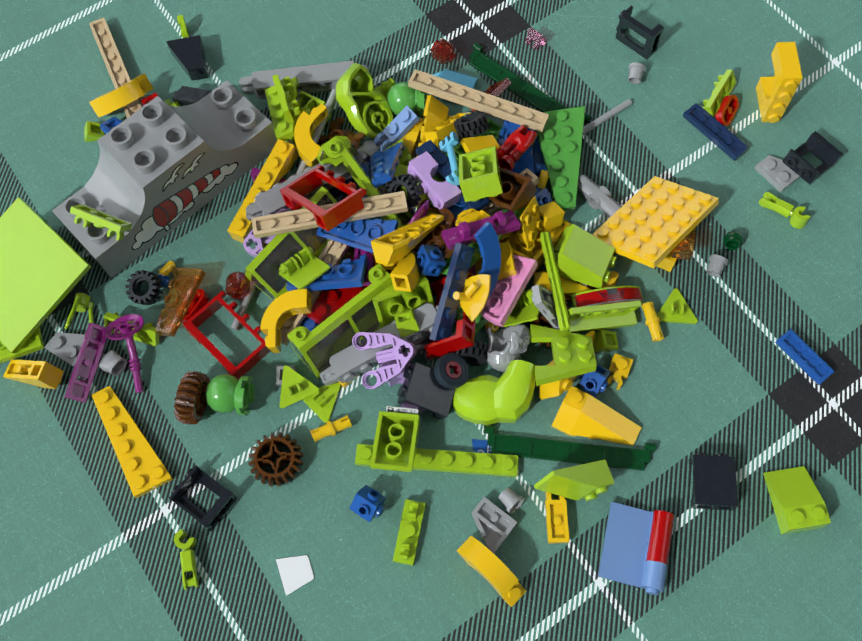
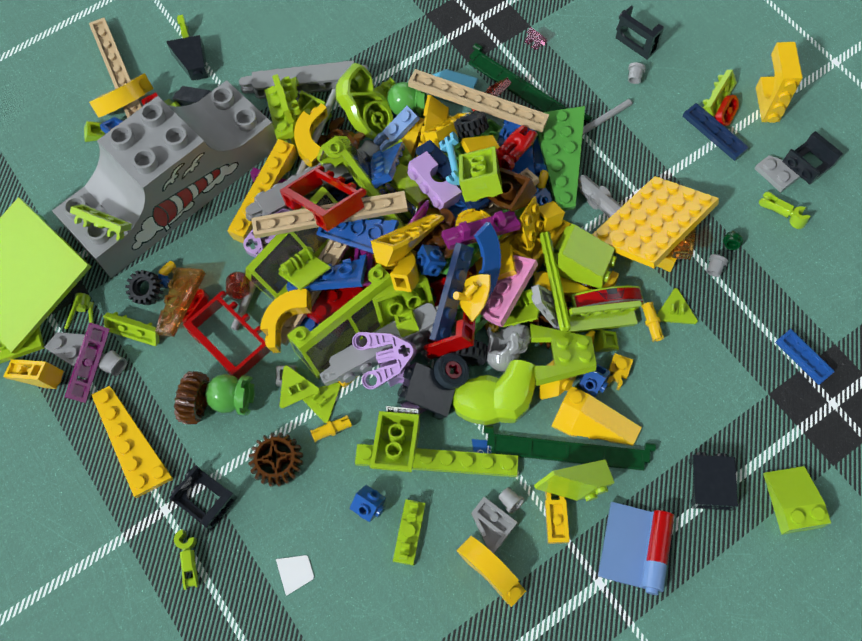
(127, 333): magenta dish -> none
(411, 186): black tyre -> none
(443, 51): clear red head -> none

